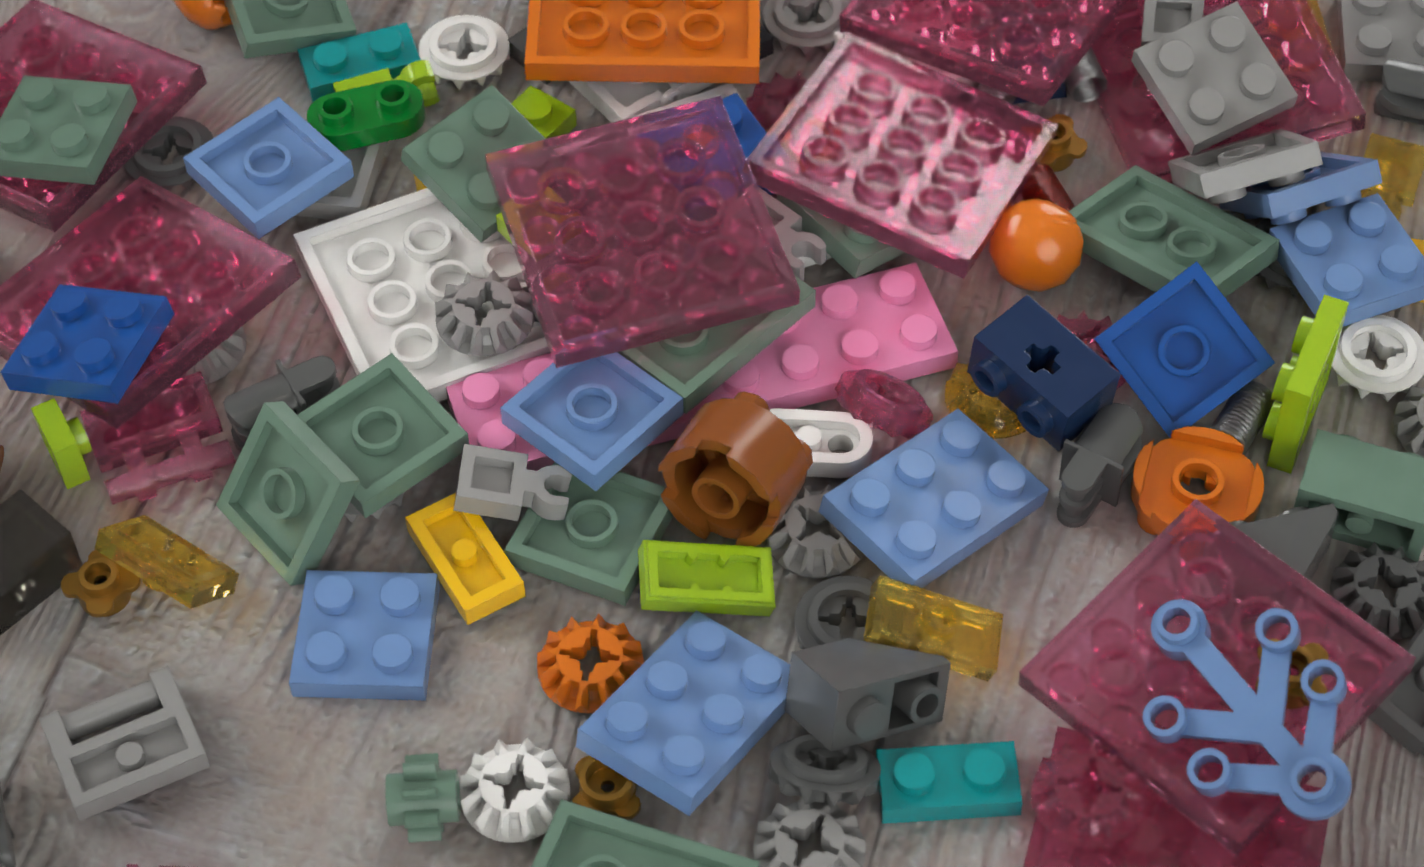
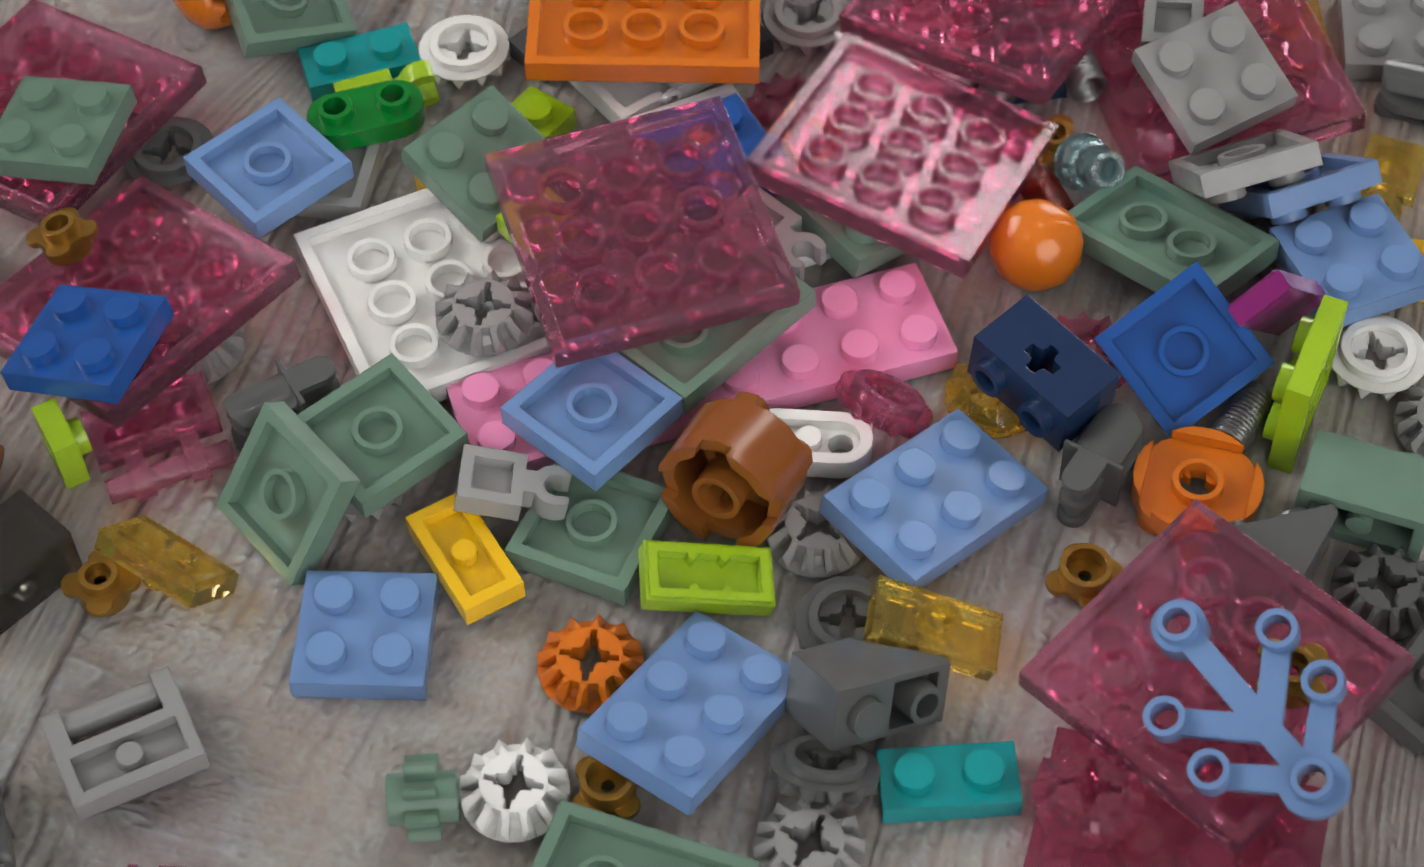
(63, 237): none -> pearl gold plate
(1082, 560): none -> pearl gold plate
(1087, 163): none -> clear light blue cone
(1276, 302): none -> magenta tile

